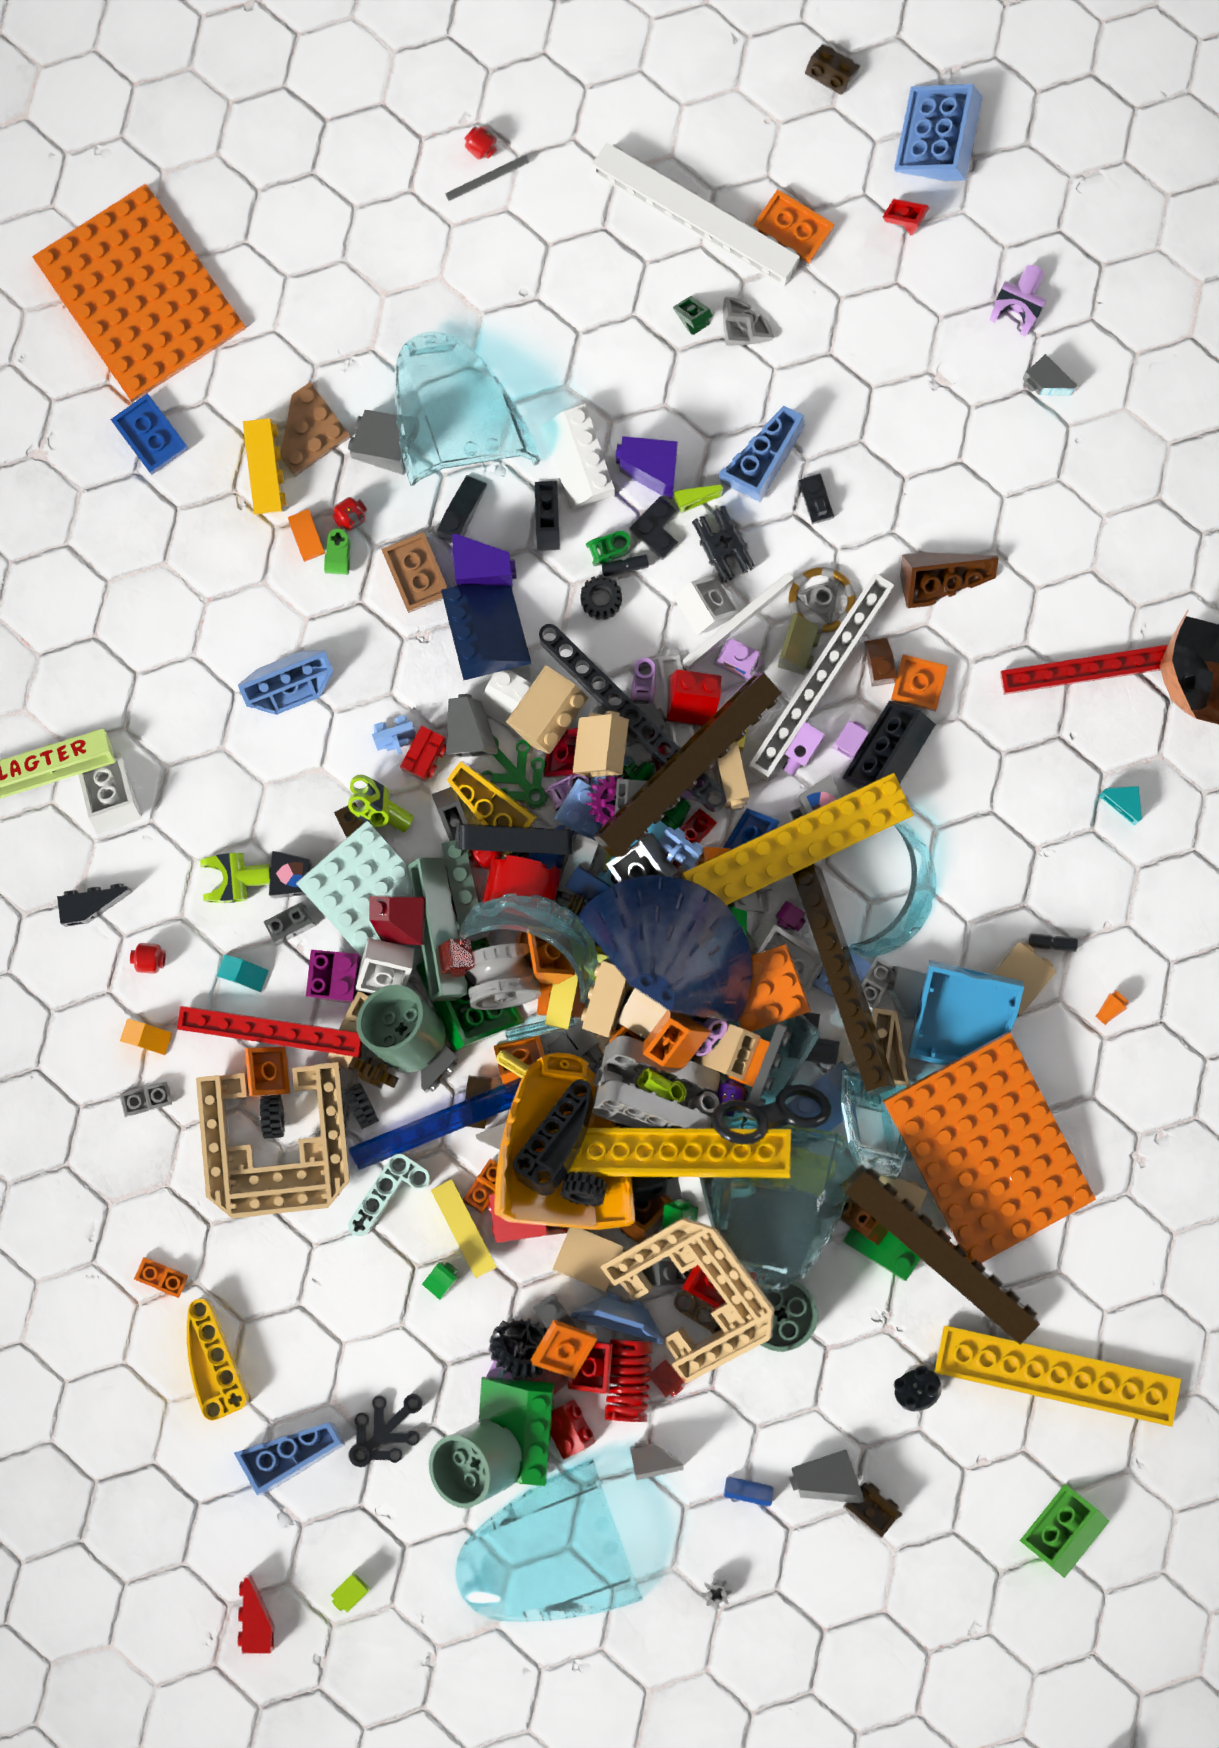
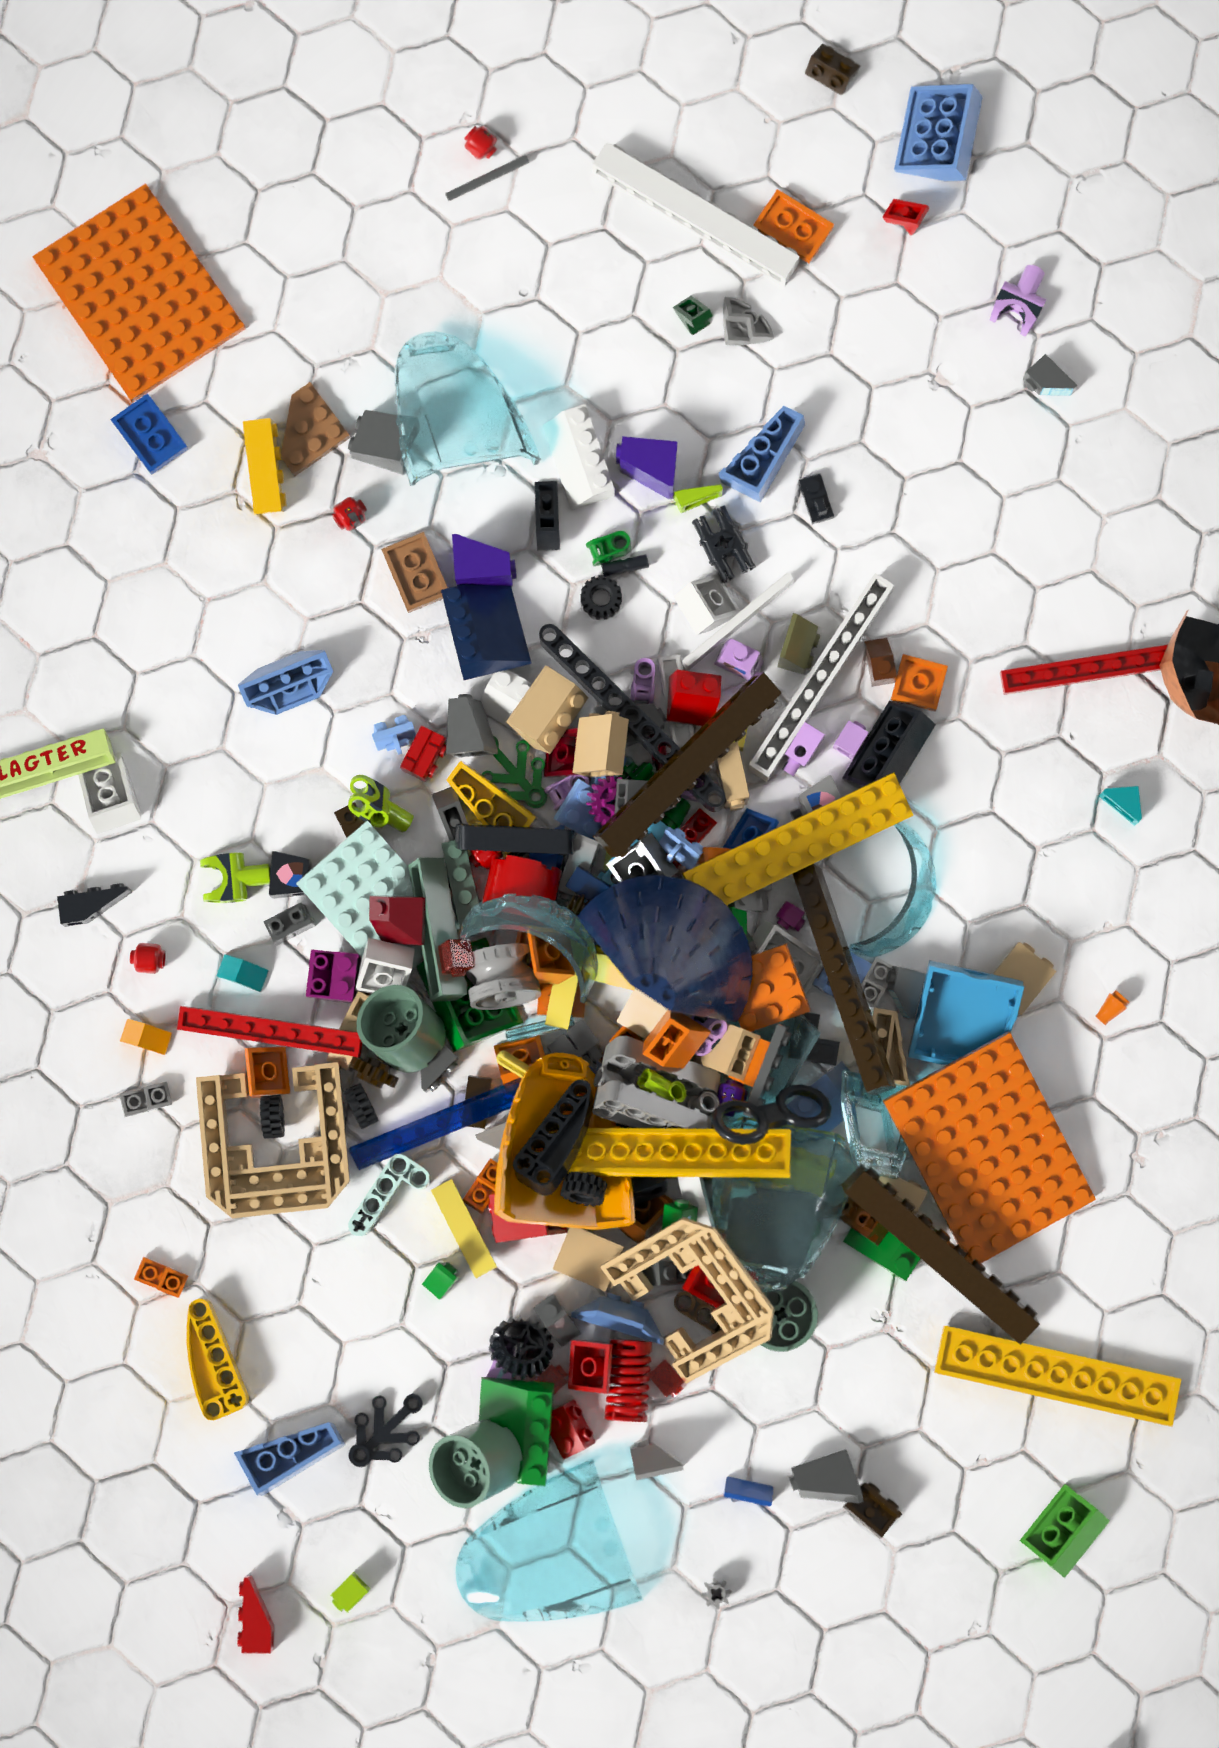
(306, 535): orange slope -> none
(337, 556): bright green piece -> none
(461, 508): black slope -> none
(563, 1349): orange plate -> none
(605, 1000): tan wedge -> none
(650, 529): black plate -> none
(822, 598): light grey piece -> none
(927, 1384): black plate -> none
(935, 575): reddish brown wedge -> none
(1050, 942): black piece -> none

